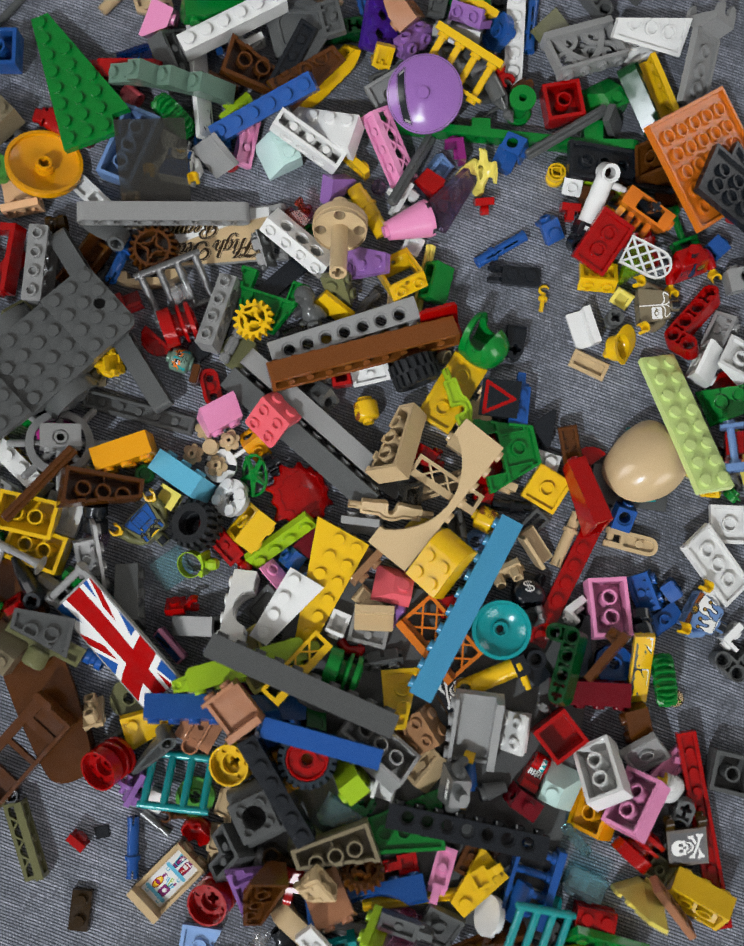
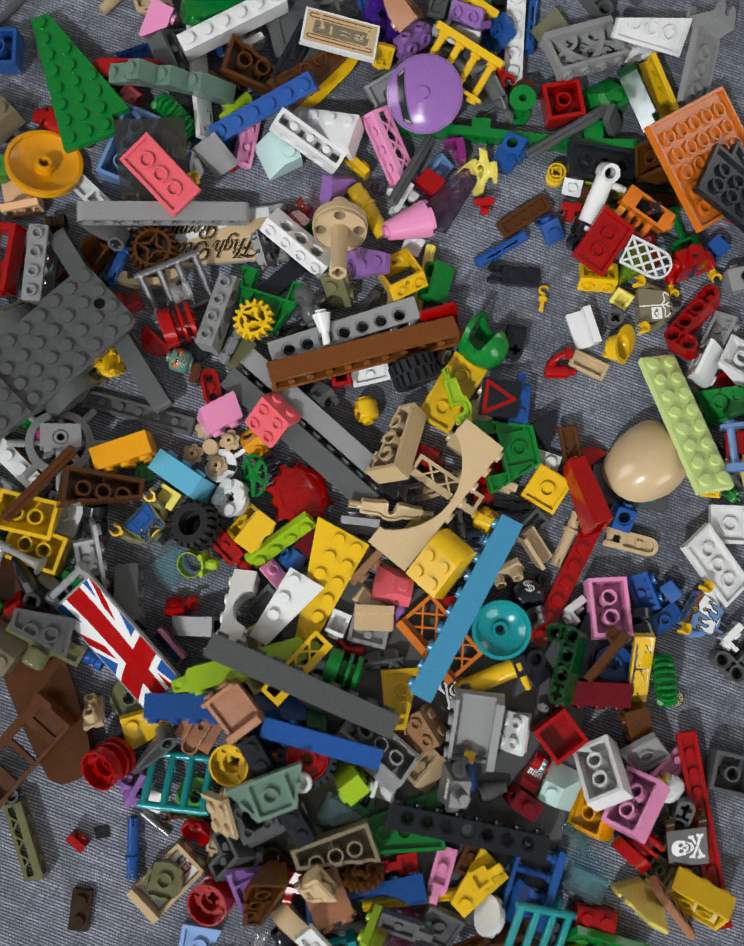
(160, 174): none -> coral tile
(164, 880): none -> olive tile
(221, 814): none -> tan piece
(269, 793): none -> sand green wing
(305, 782): none -> white tile
(322, 321): none -> white cone
(333, 306): yellow tile -> none
(339, 35): none -> tile
(523, 216): none -> reddish brown plate
(552, 370): none -> red plant

